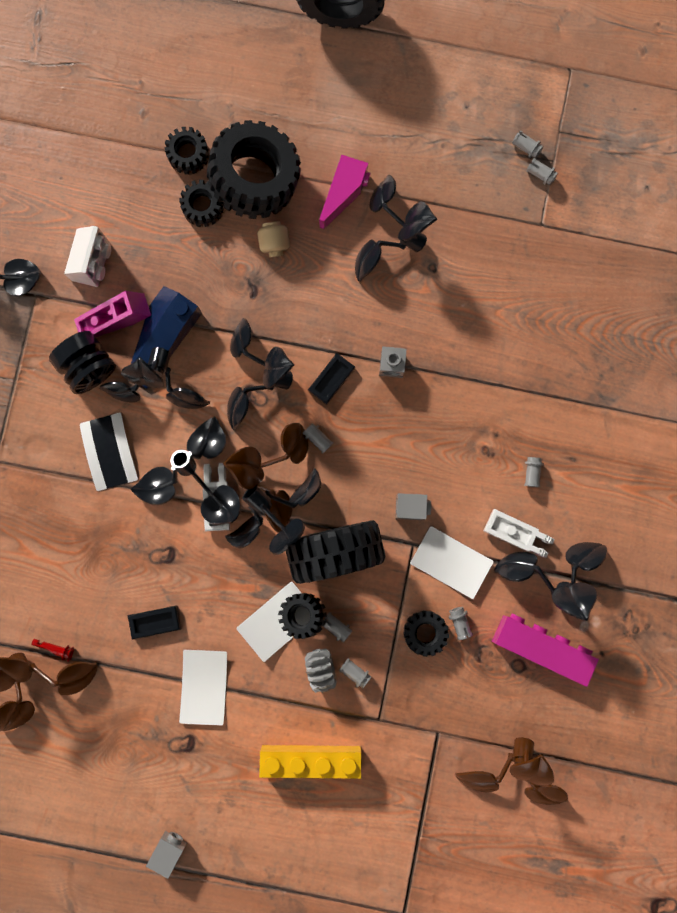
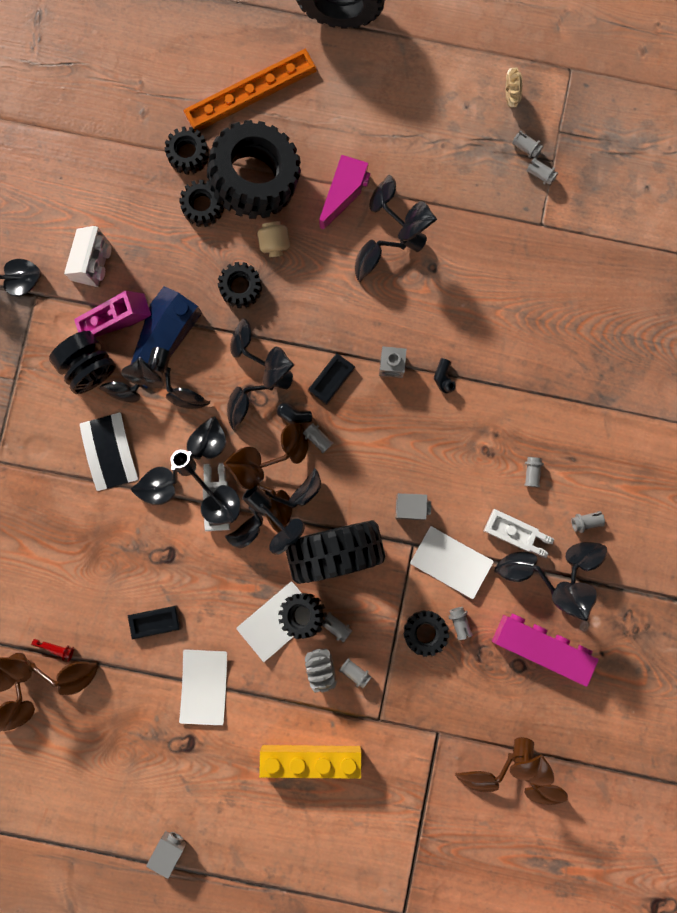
(234, 272): none -> black tyre
(250, 90): none -> orange tile
(292, 415): none -> black arm
(441, 377): none -> black arm
(513, 87): none -> tan gear
(588, 521): none -> light grey pin

